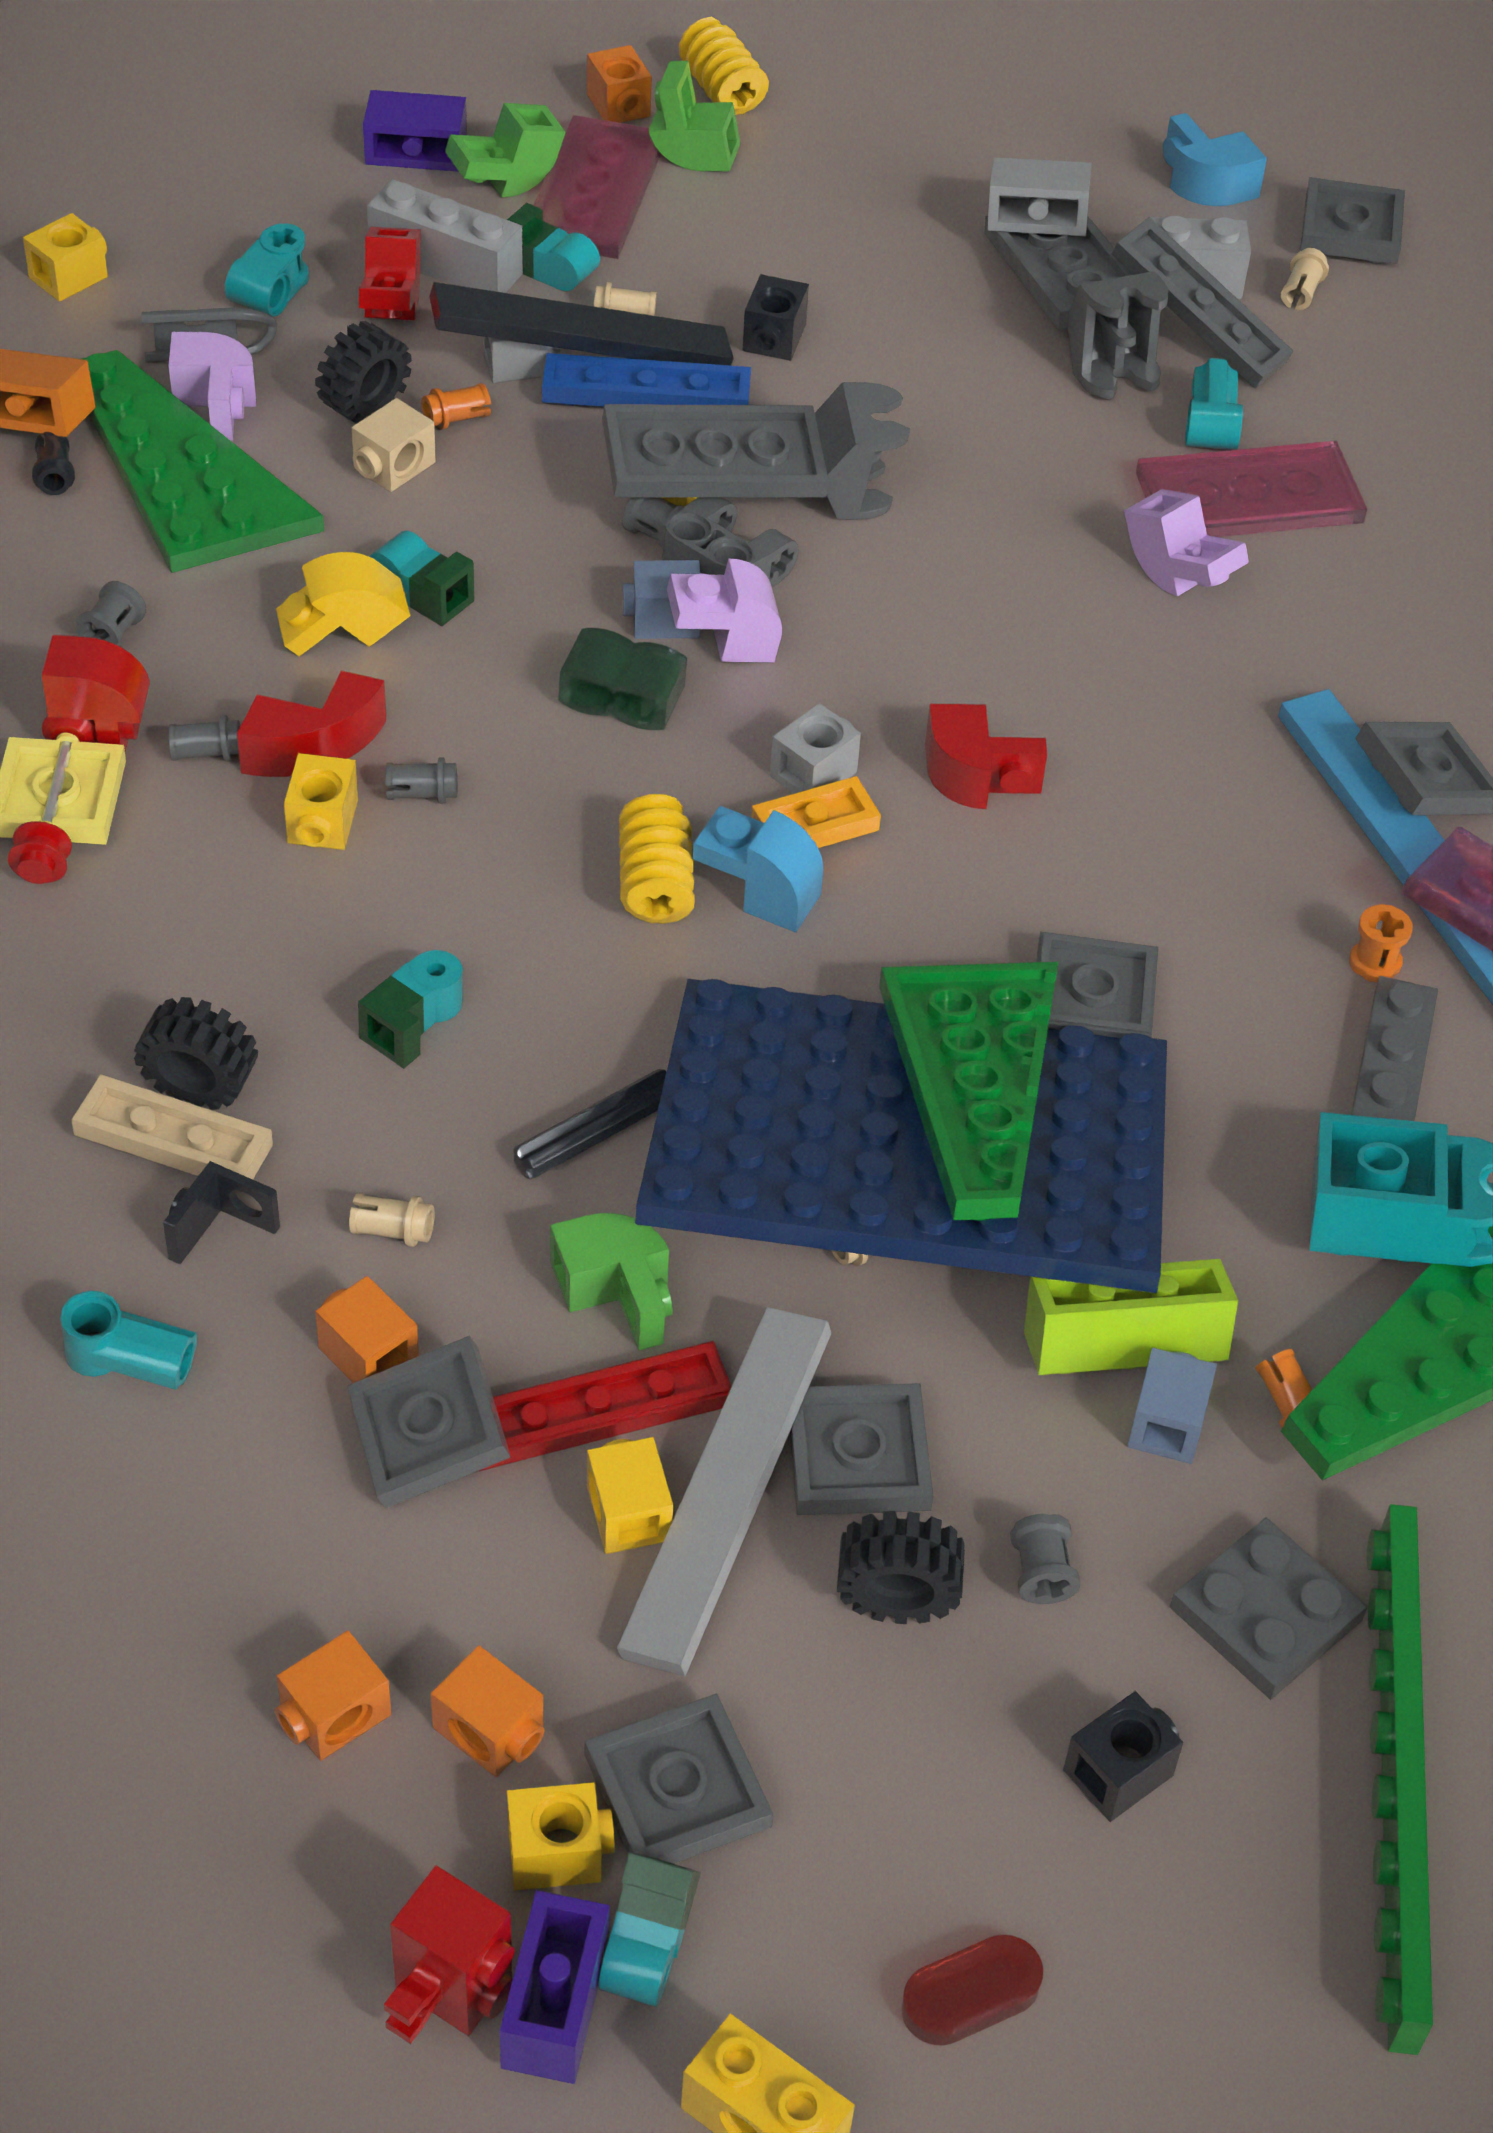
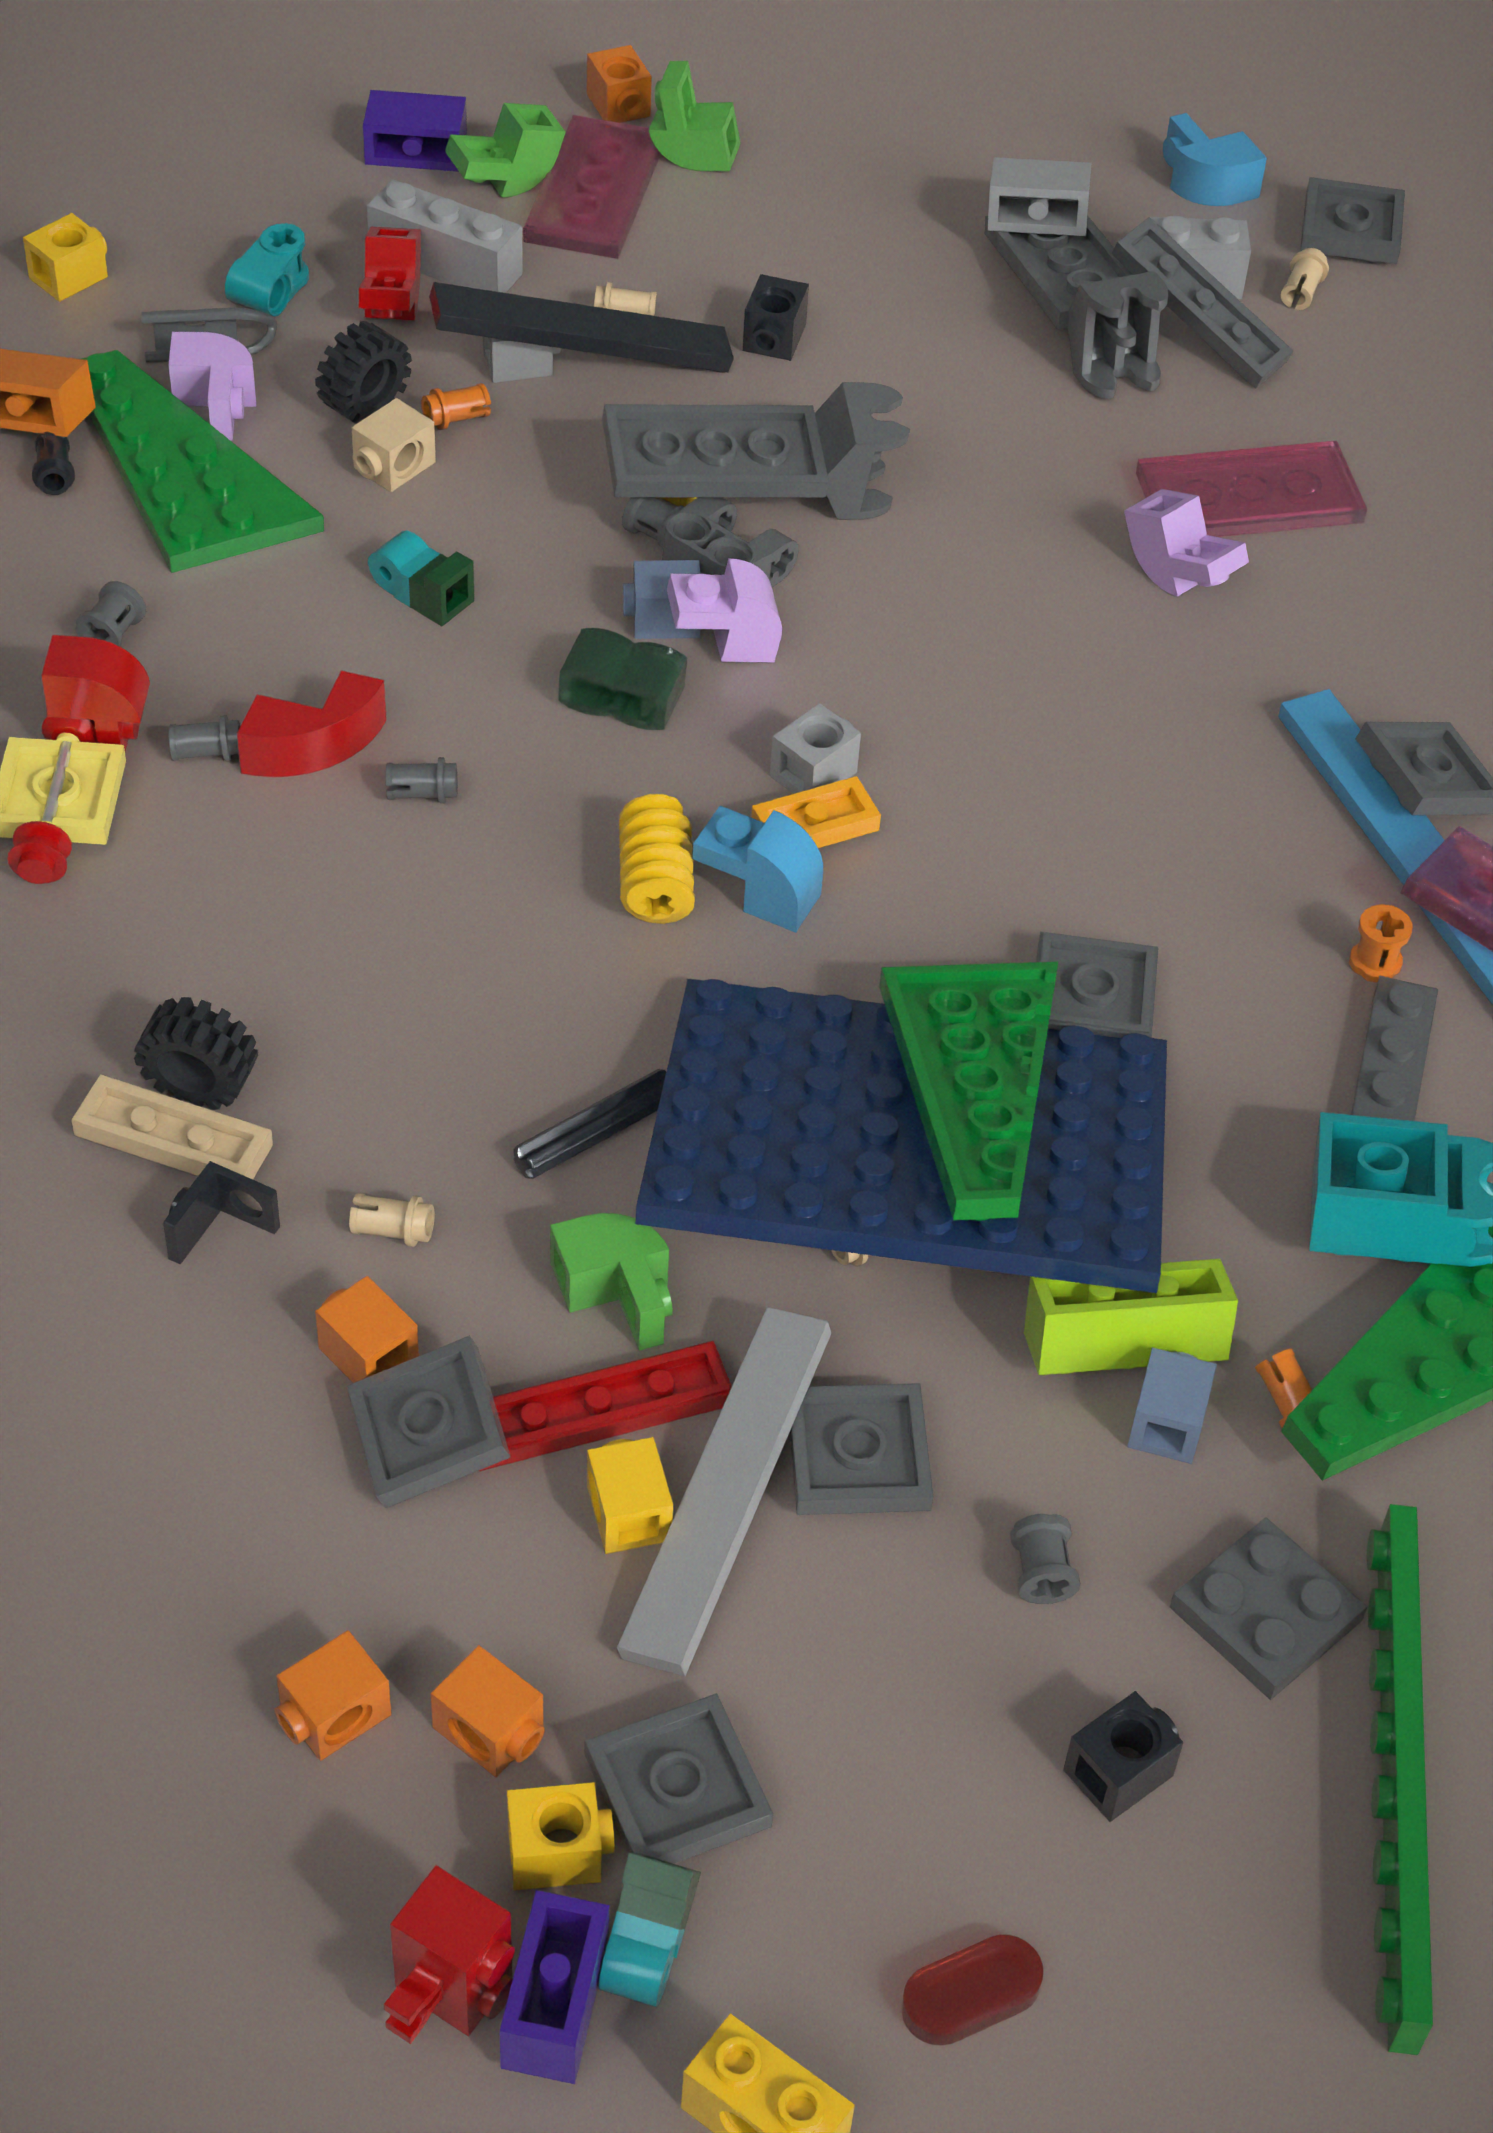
(127, 1342): teal piece -> none
(321, 801): yellow brick -> none
(342, 592): yellow brick -> none
(410, 1003): leg -> none
(552, 253): teal leg -> none
(637, 381): blue plate -> none
(723, 65): yellow piece -> none
(901, 1567): black tyre -> none
(970, 764): red brick -> none
(1213, 411): teal piece -> none

